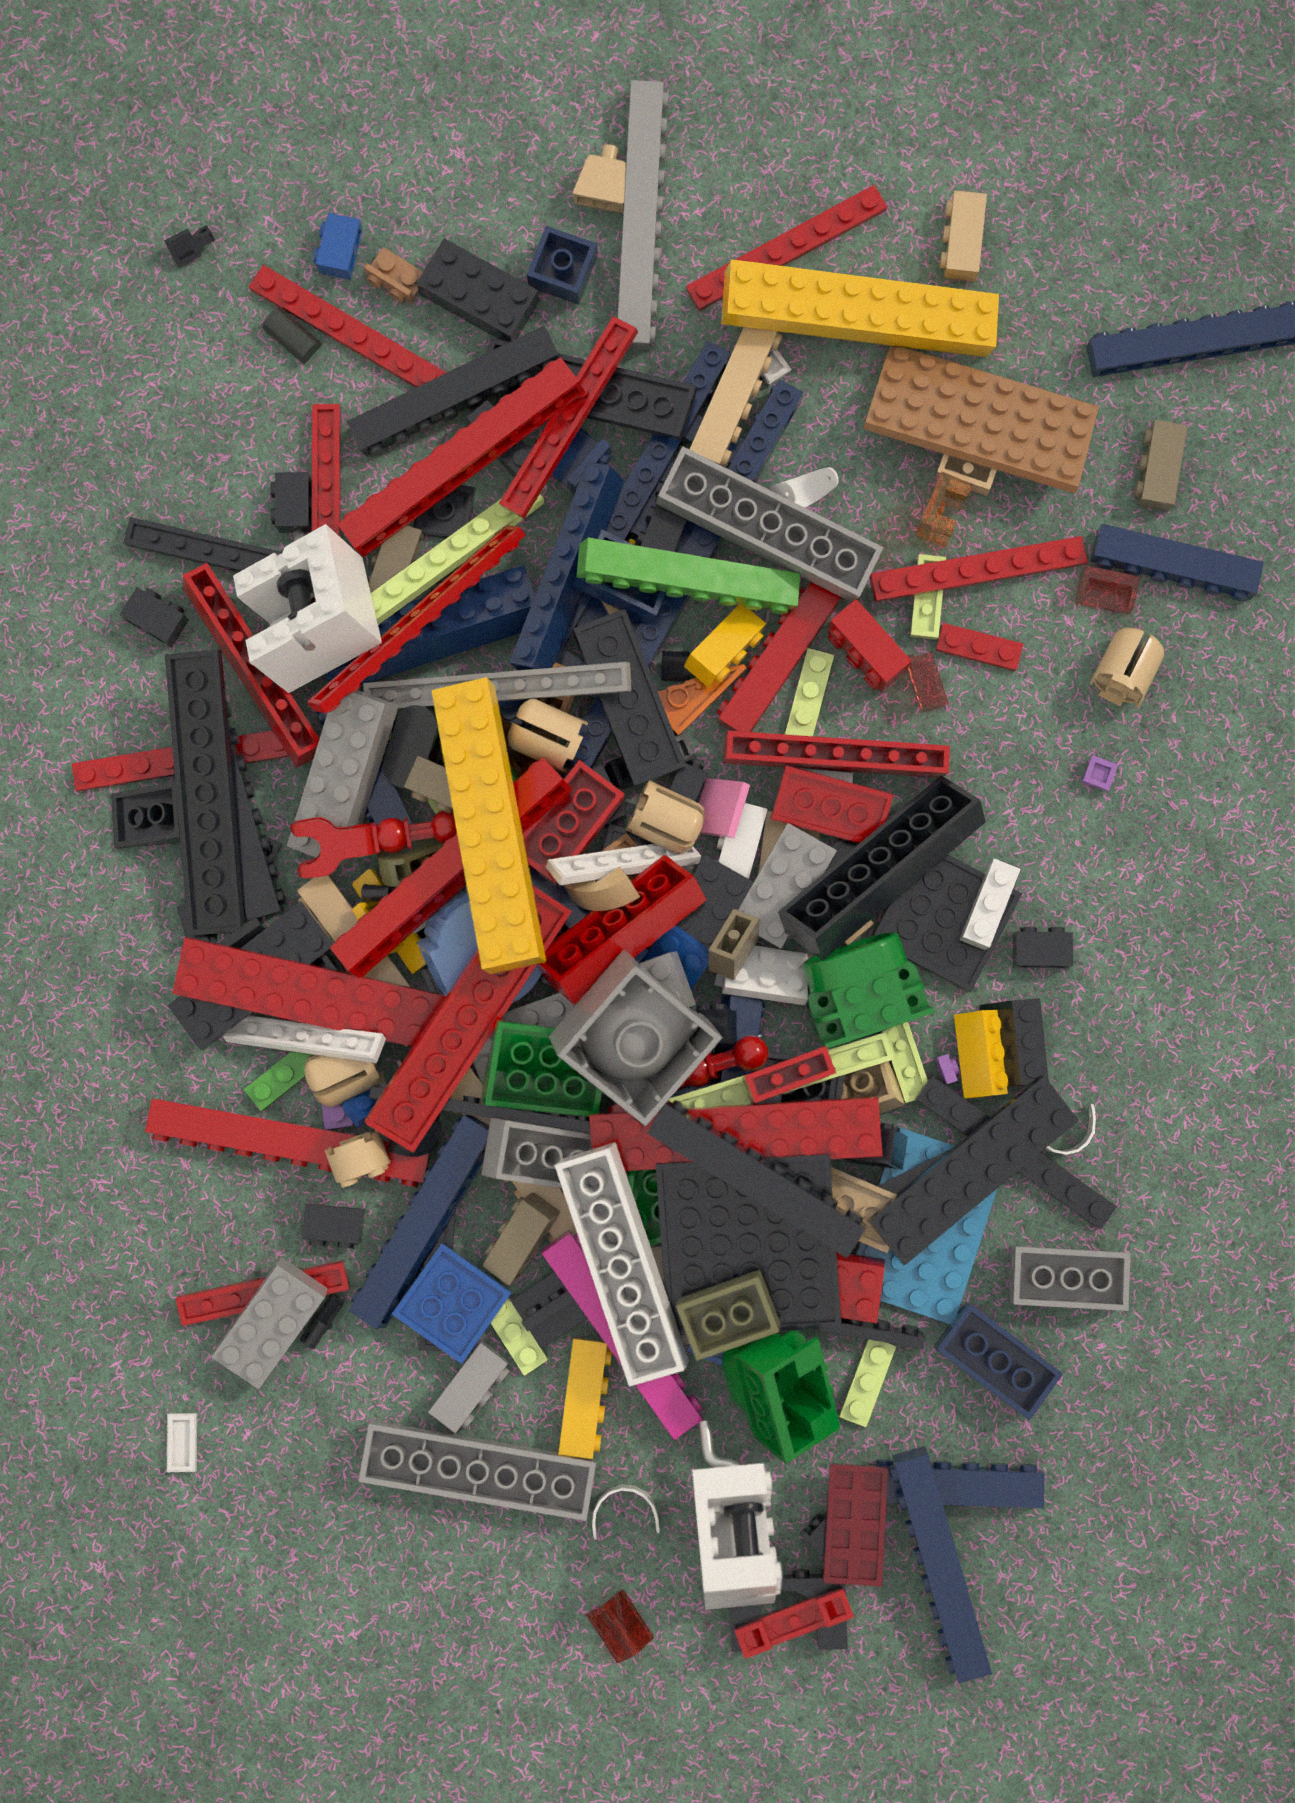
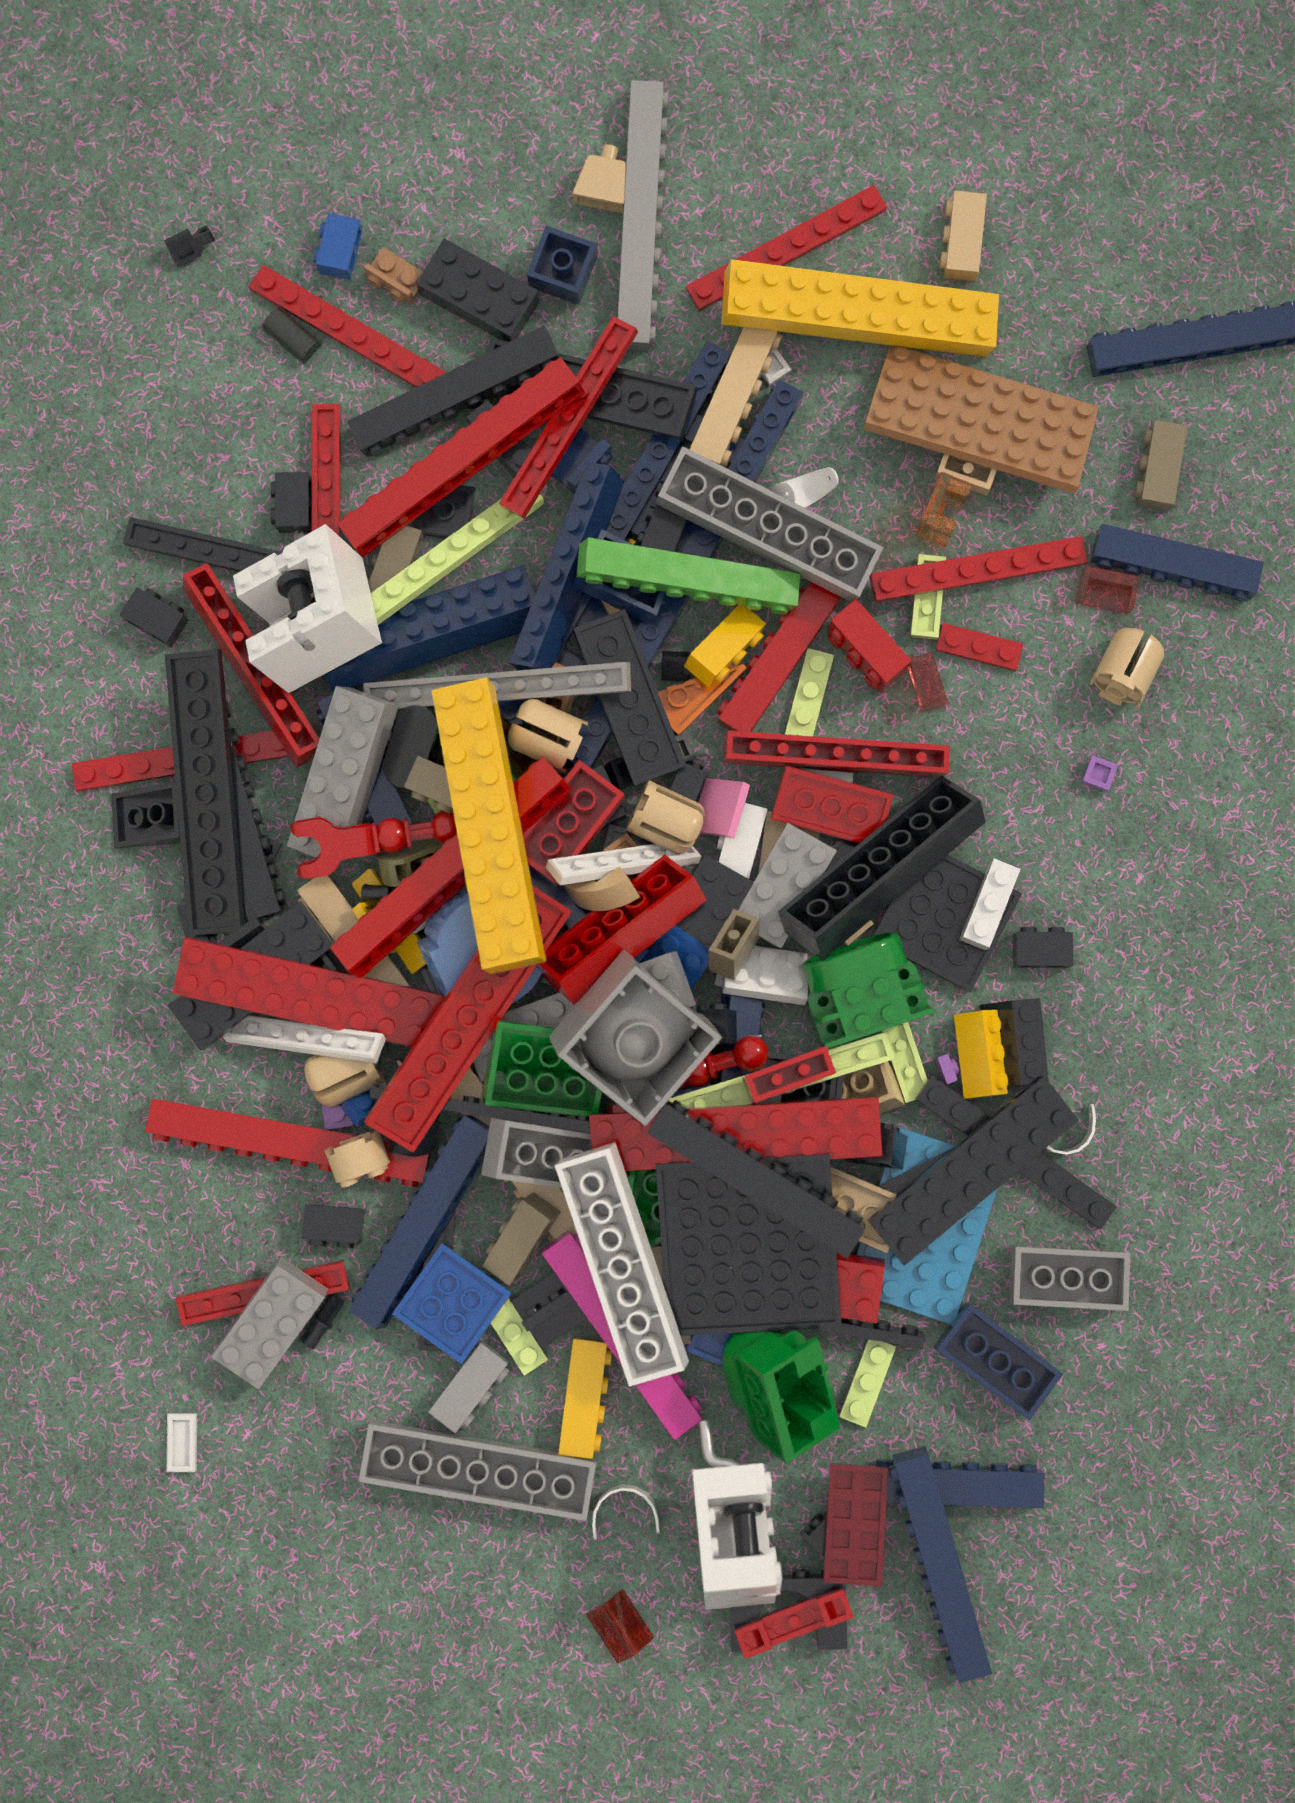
(277, 1080): bright green plate -> none
(410, 625): red plate -> none
(728, 1315): olive brick -> none

